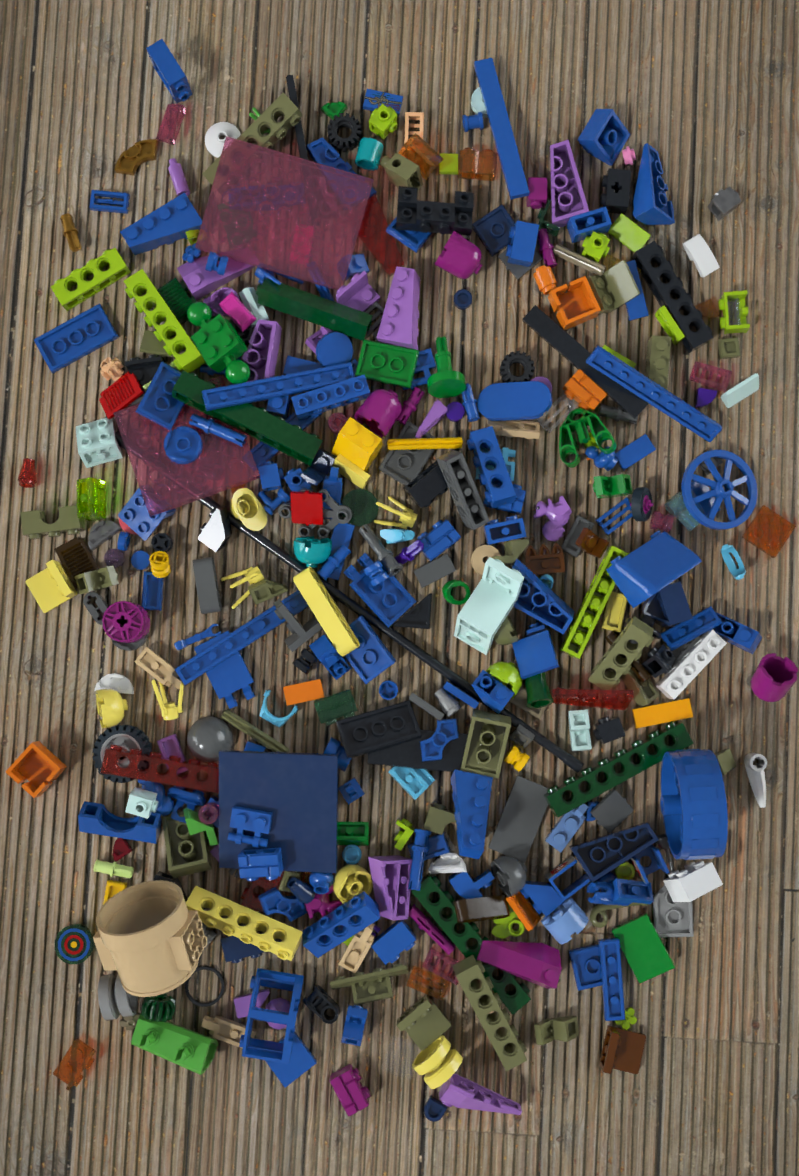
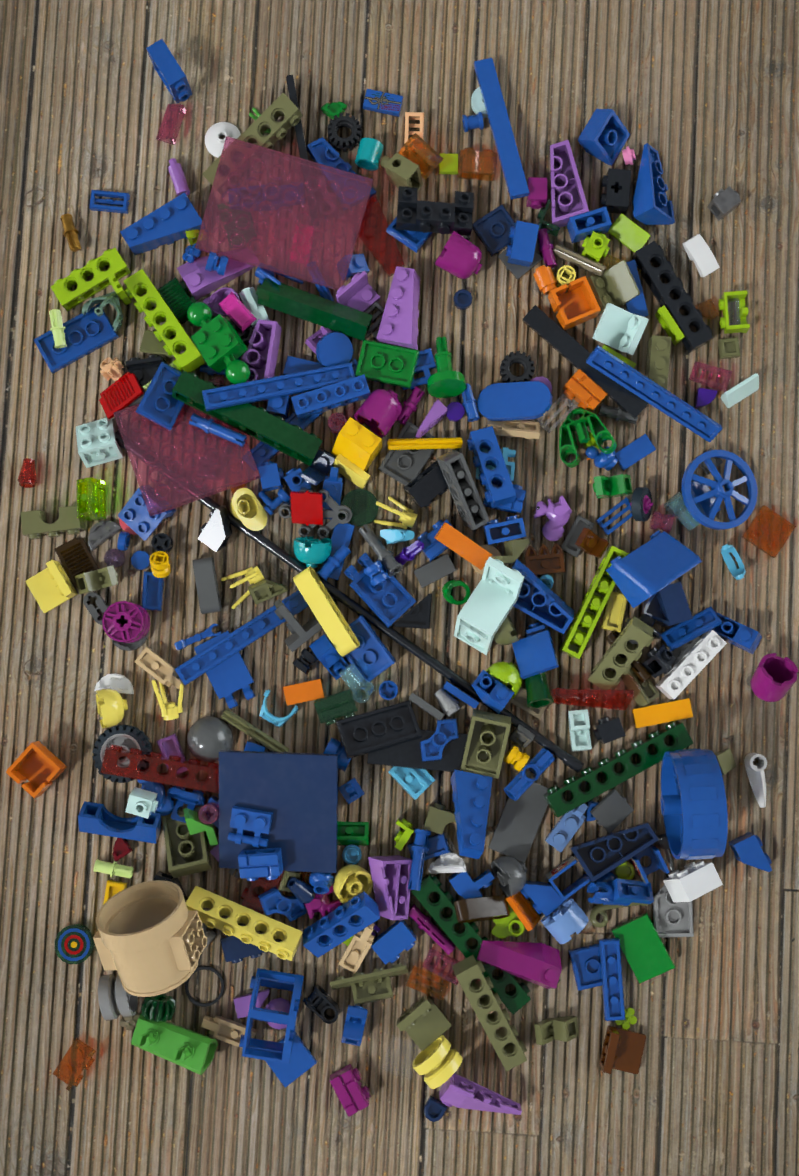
(57, 328): none -> yellowish green axle
(111, 298): none -> sand green helmet
(119, 289): none -> lime tile
(136, 155): pearl gold tile -> none
(183, 445): blue tile -> none
(355, 682): none -> clear light blue piece
(383, 121): lime brick -> none
(462, 545): none -> orange tile
(521, 782): none -> blue piece
(563, 279): none -> light yellow wheel
(620, 329): none -> light aqua bracket
(749, 851): none -> blue slope

